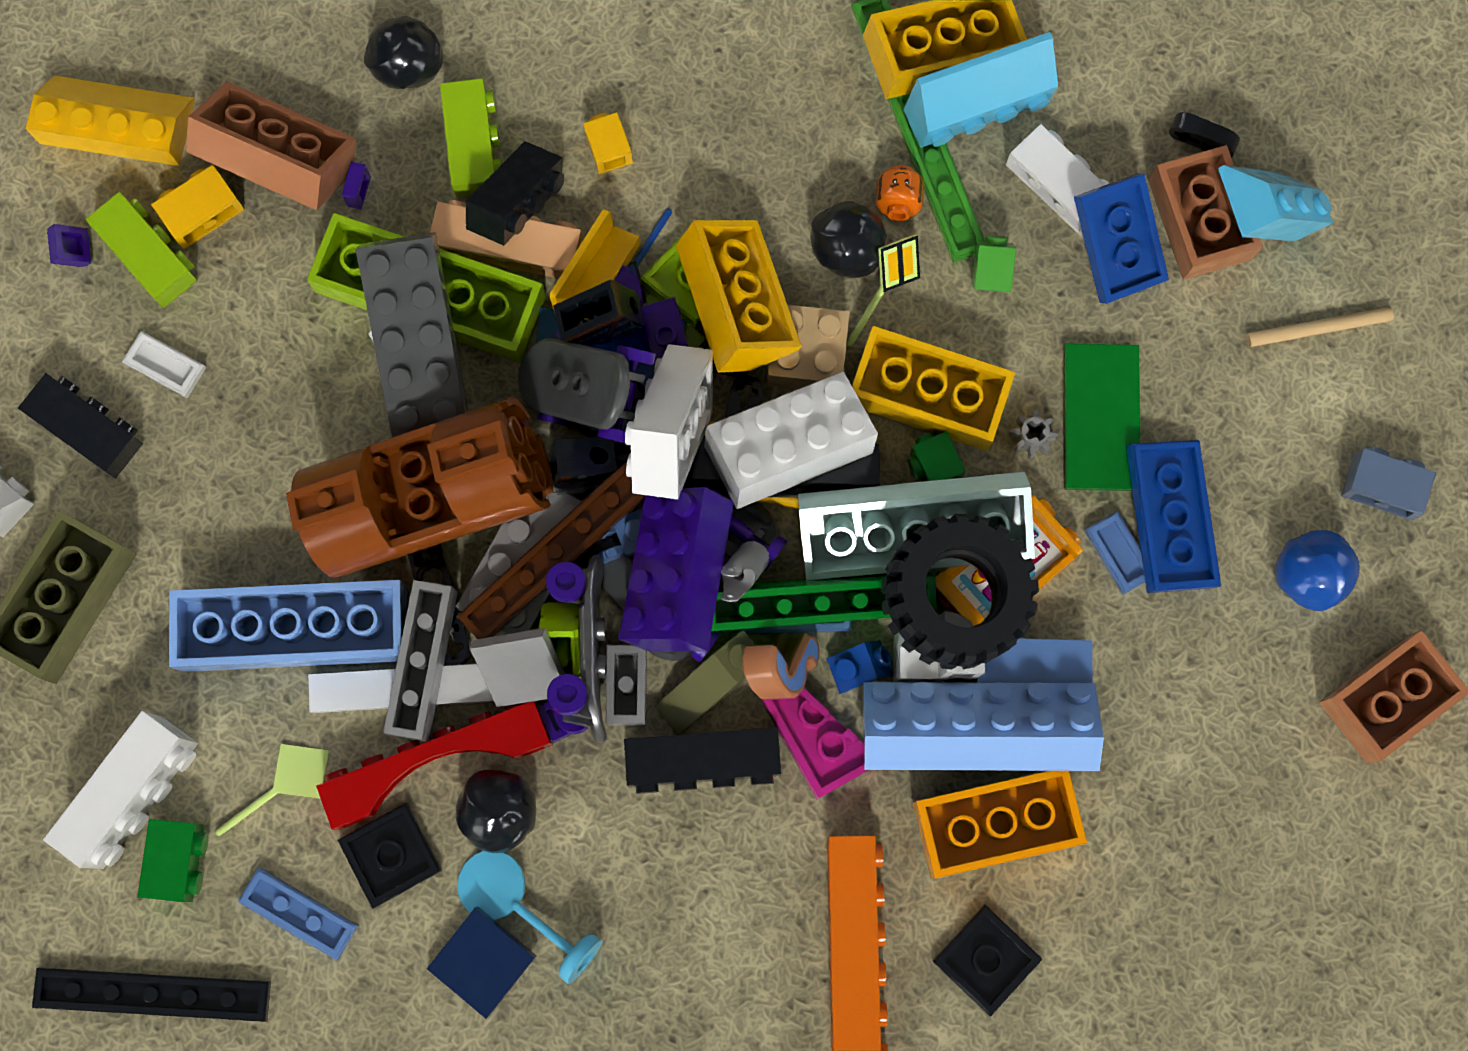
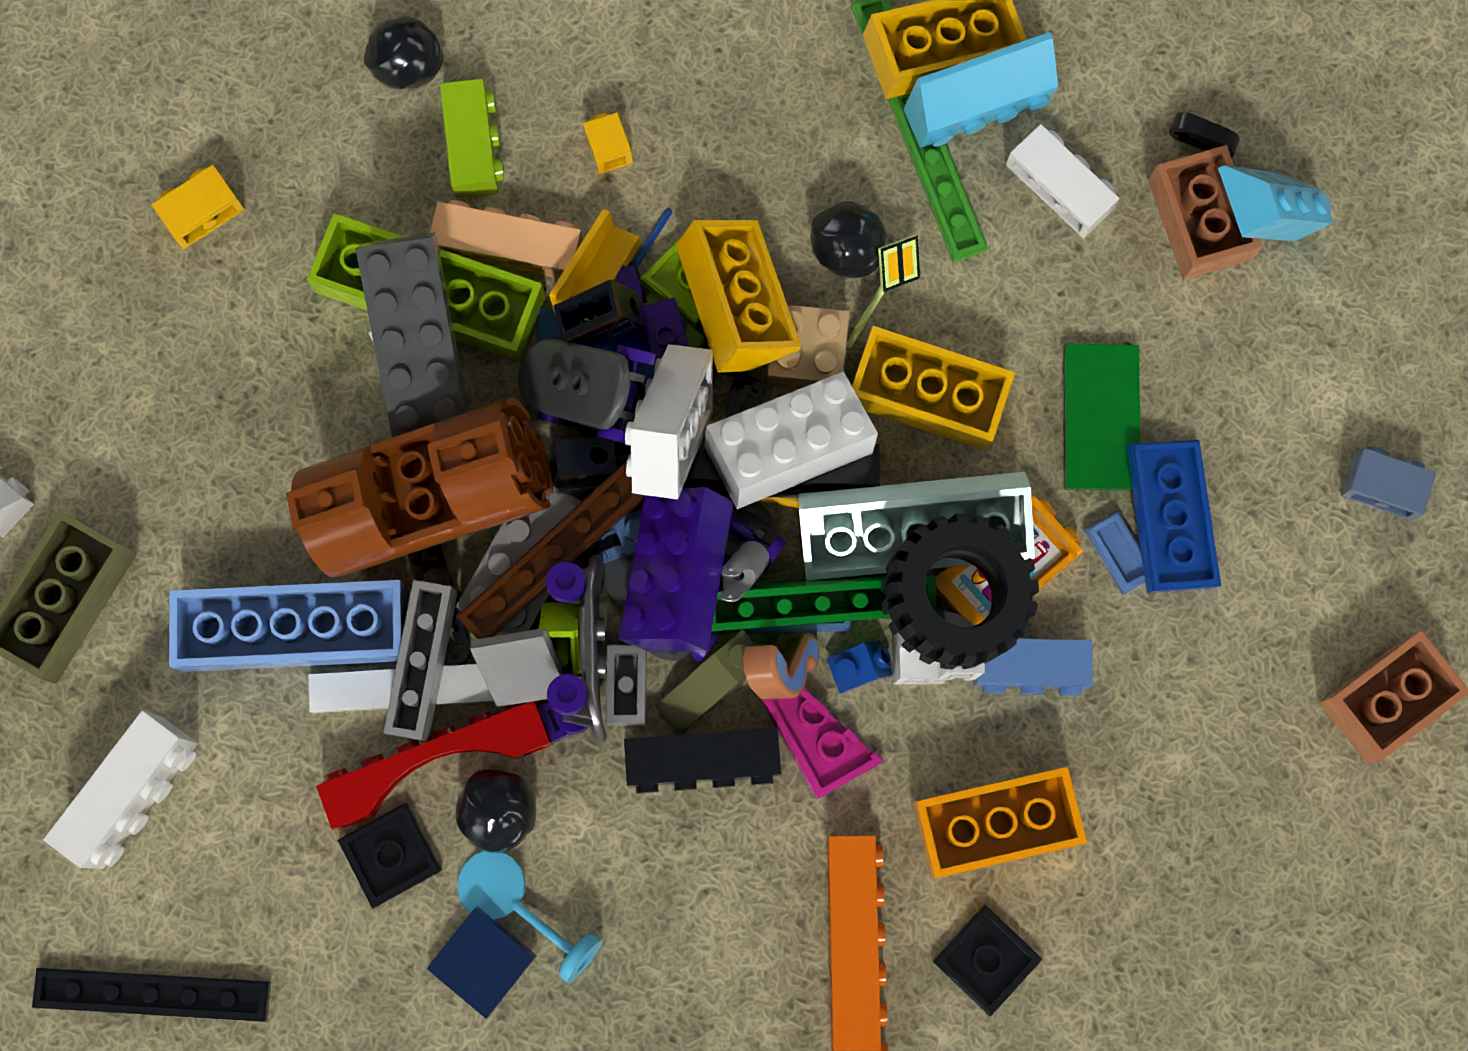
(69, 245): dark purple plate -> none
(81, 424): black brick -> none
(110, 119): yellow slope -> none
(142, 248): lime brick -> none
(164, 364): white tile -> none
(172, 861): green brick -> none
(270, 145): nougat brick -> none
(296, 774): yellowish green piece -> none
(298, 913): medium blue tile -> none
(356, 185): dark purple tile -> none
(514, 193): black brick -> none
(899, 193): orange head -> none
(935, 458): green brick -> none
(981, 726): light blue brick -> none
(994, 264): bright green brick -> none
(1035, 443): light grey gear -> none
(1121, 238): blue plate -> none
(1317, 569): blue piece -> none
(1320, 326): tan bar -> none

